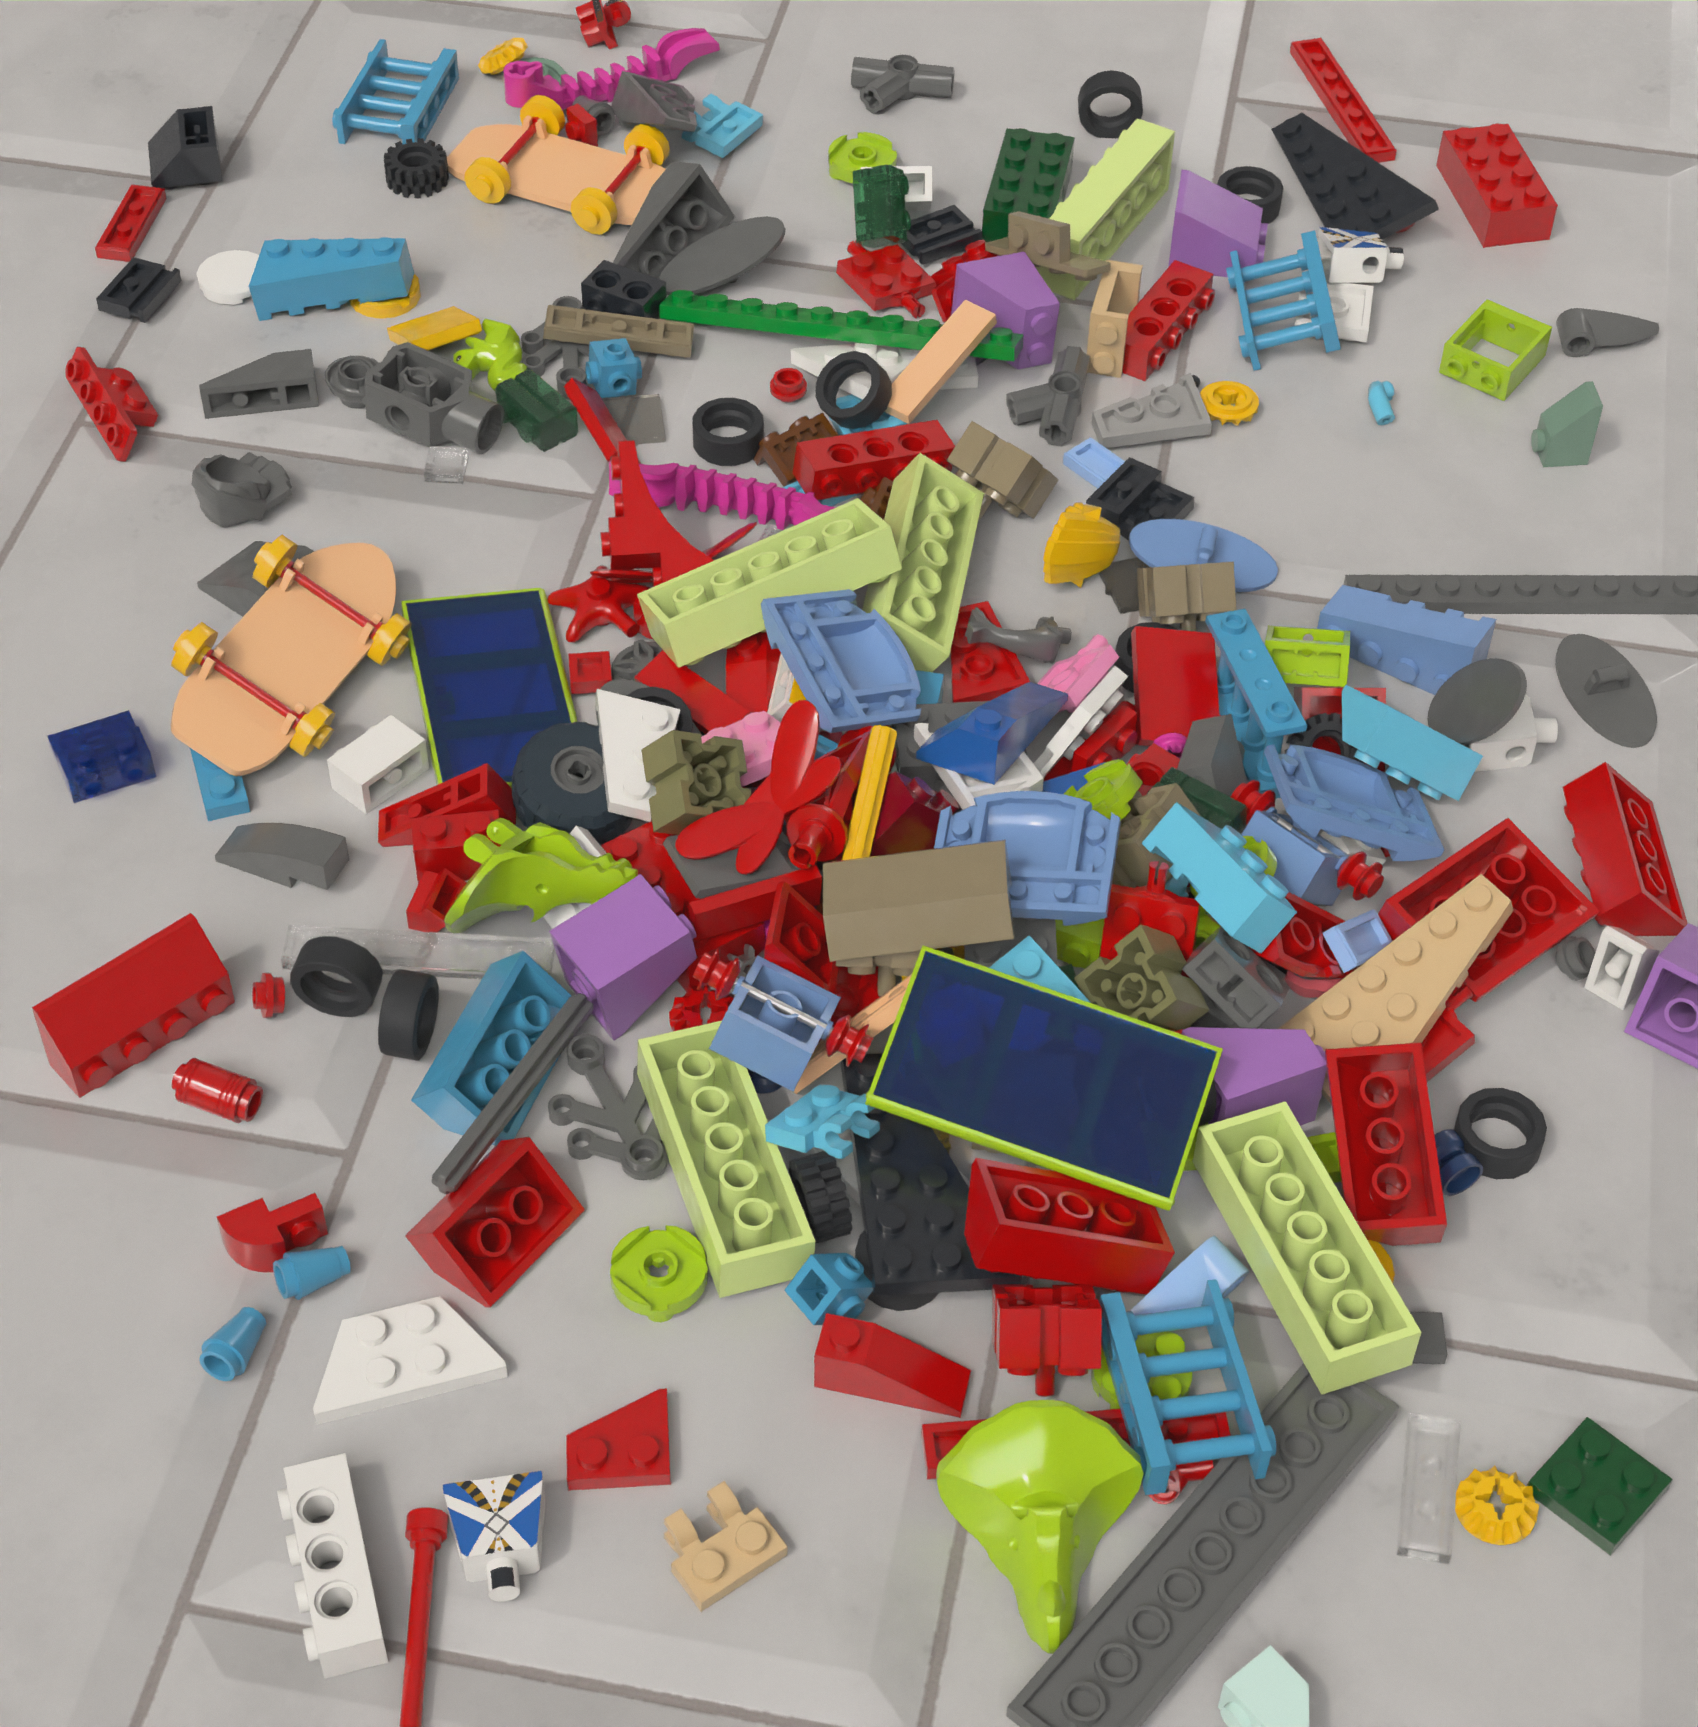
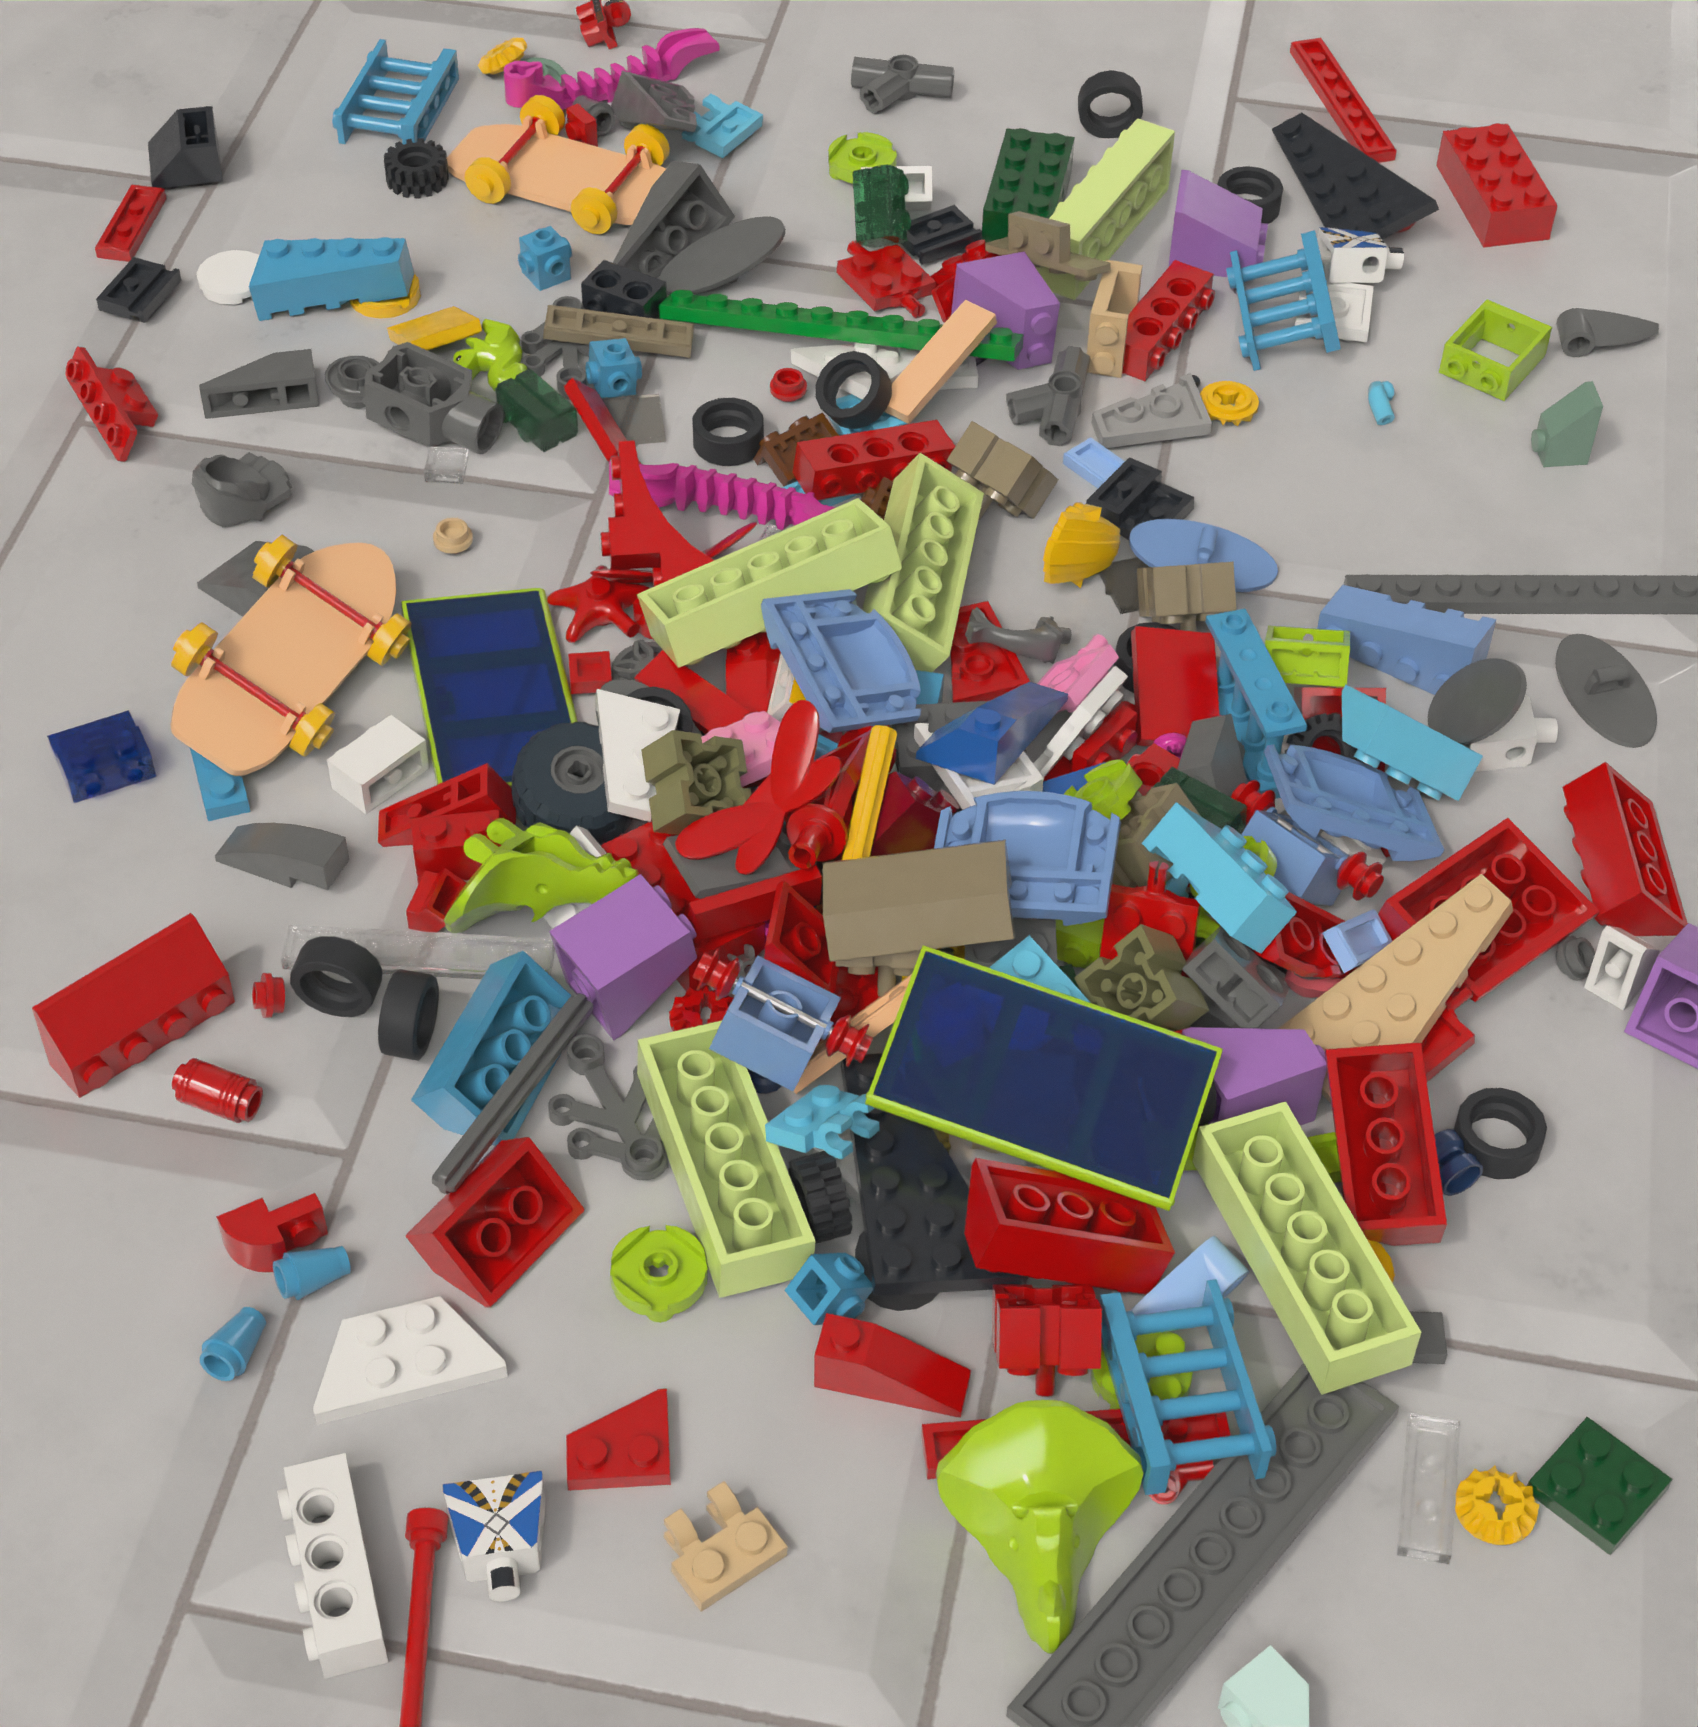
(452, 536): none -> tan plate
(545, 258): none -> dark azure brick

